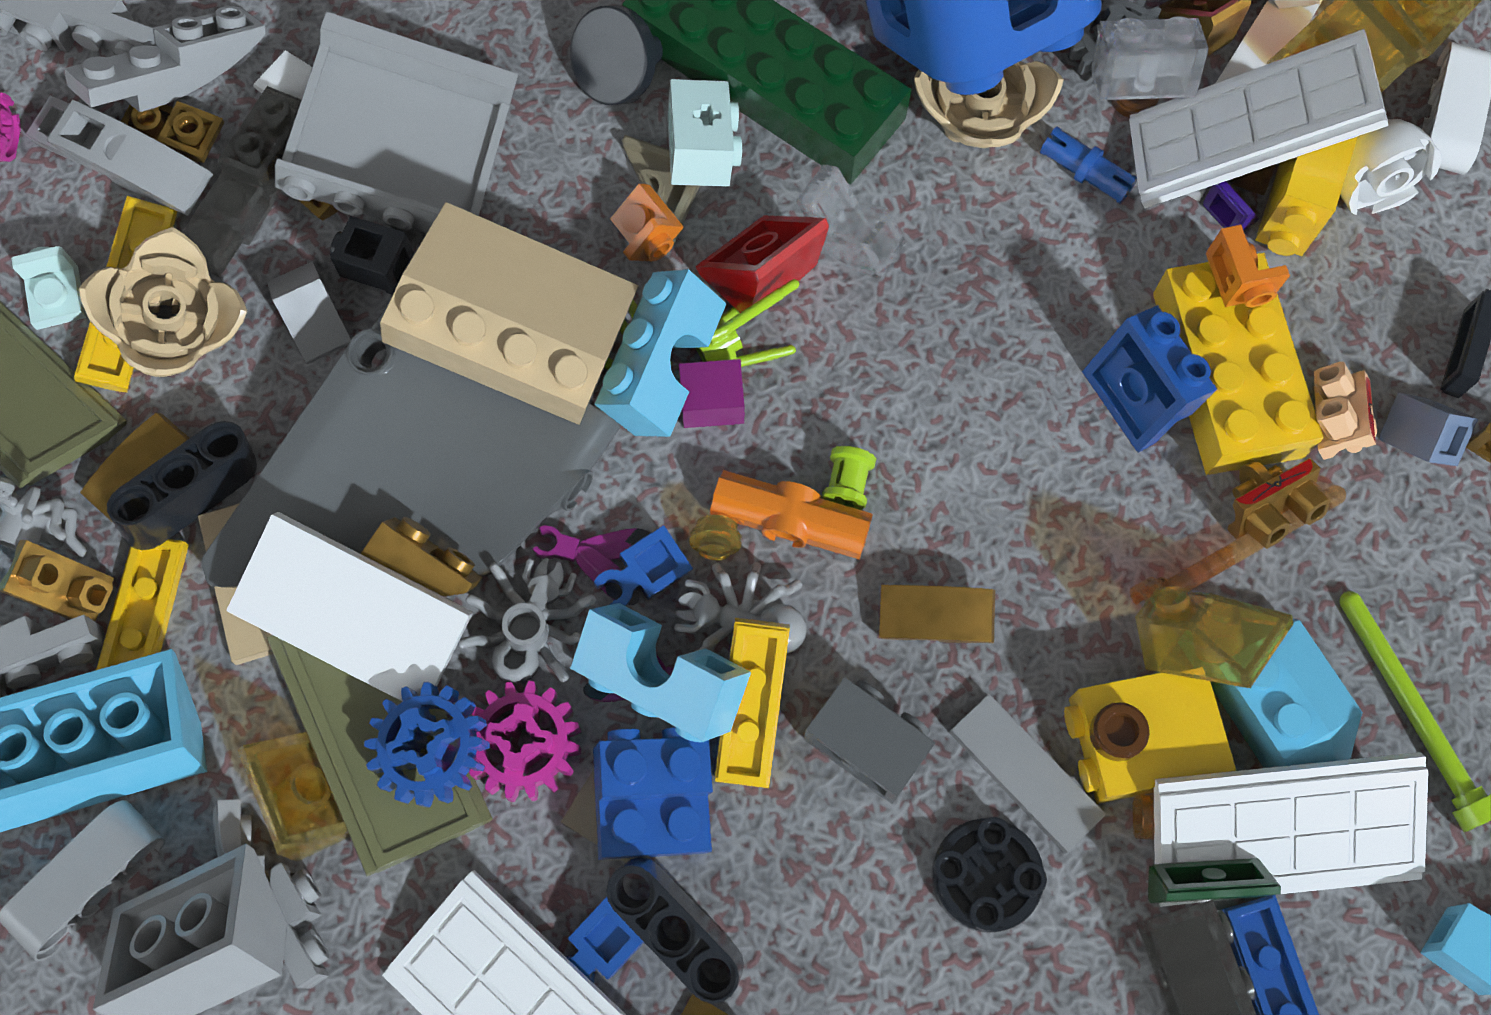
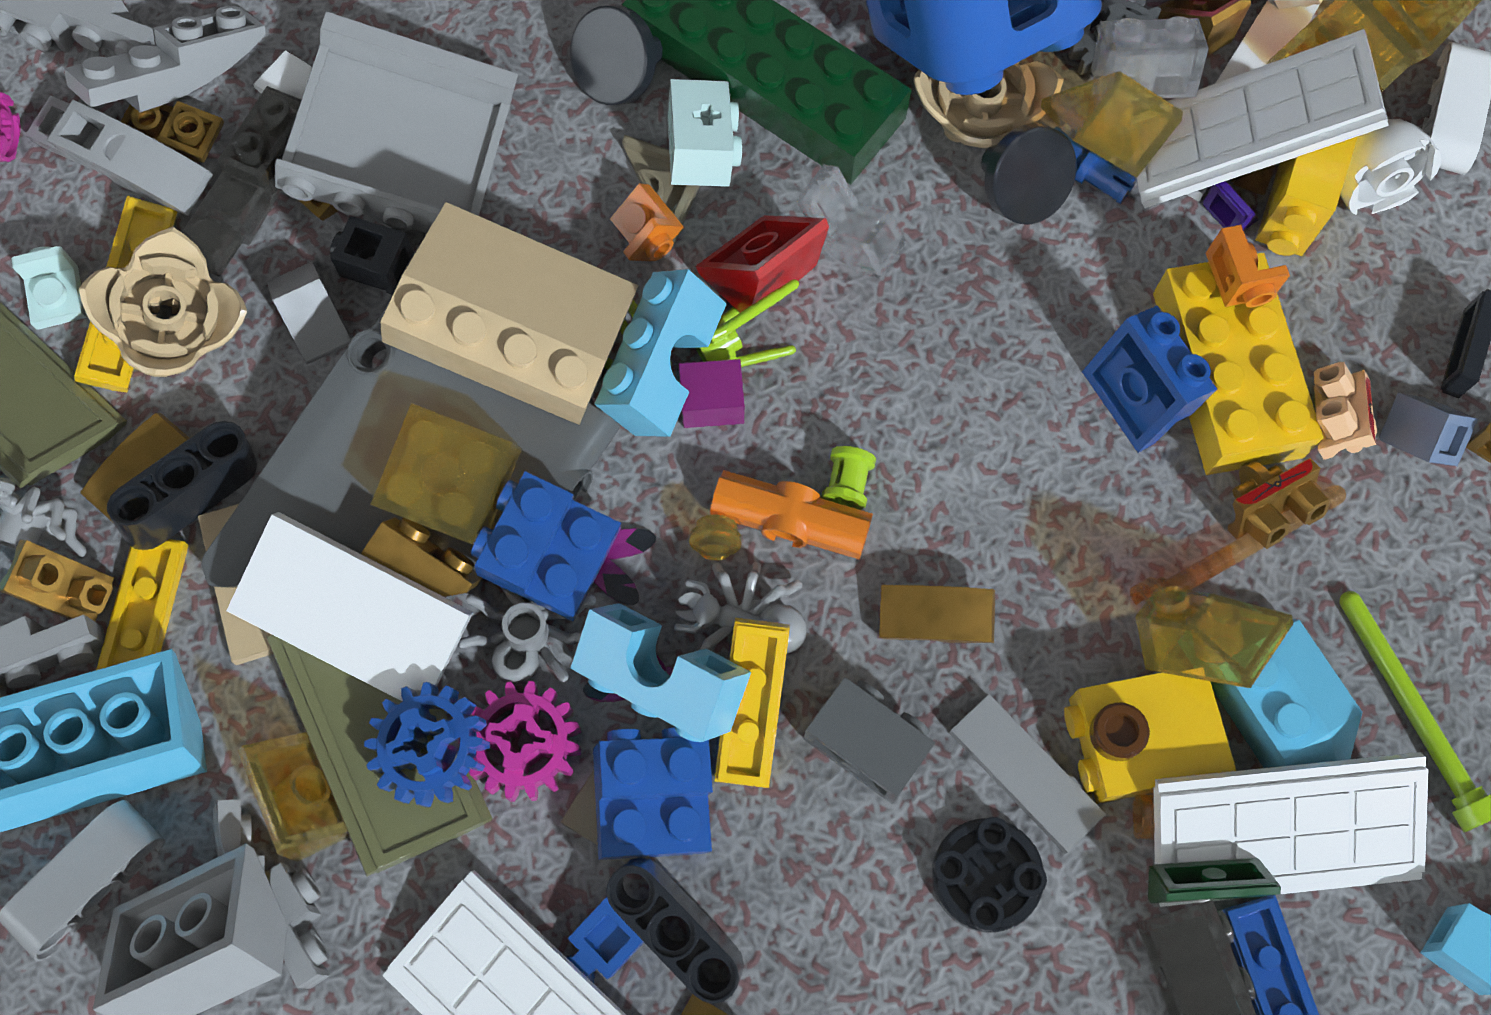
(445, 474): none -> clear yellow brick
(544, 545): none -> blue plate
(650, 565): blue plate -> none
(1029, 173): none -> black tile
(1115, 119): none -> clear yellow slope

